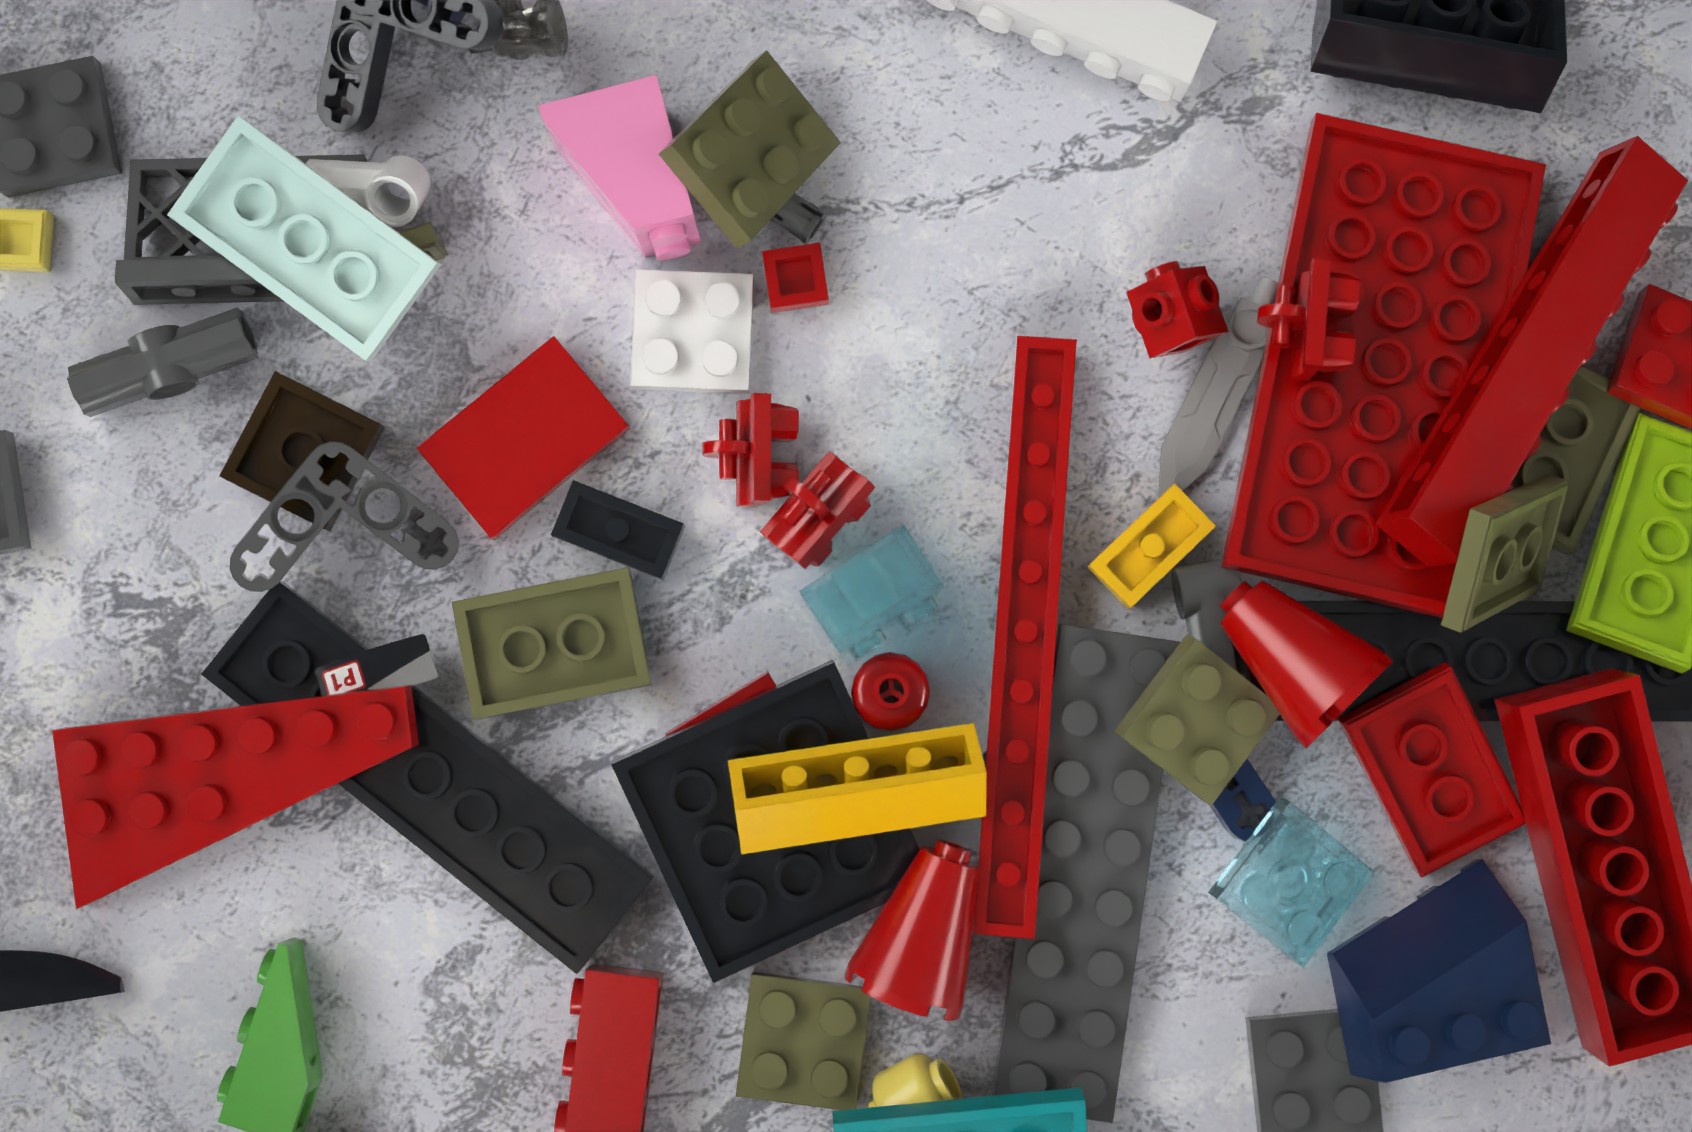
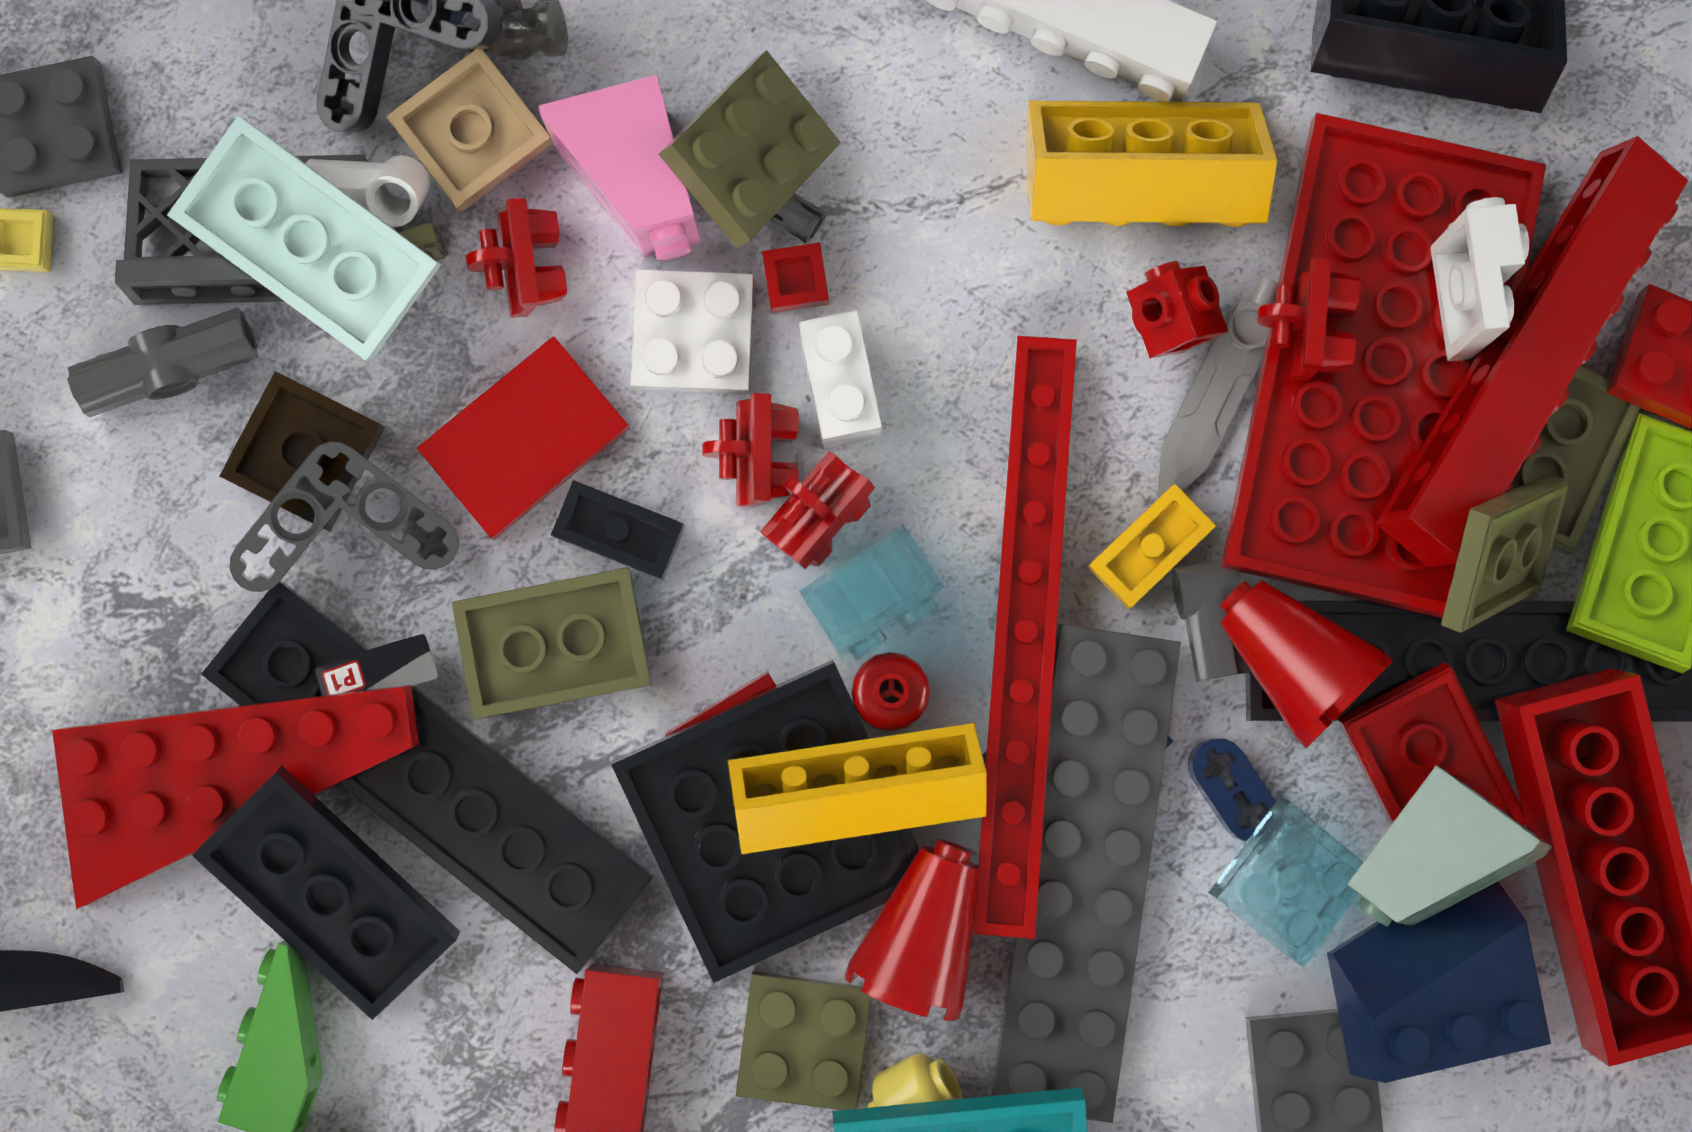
(326, 893): none -> black plate
(470, 129): none -> tan plate
(519, 234): none -> red hips
(840, 379): none -> white brick
(1149, 162): none -> yellow slope
(1198, 720): olive plate -> none
(1441, 852): none -> slope
(1469, 273): none -> white plate

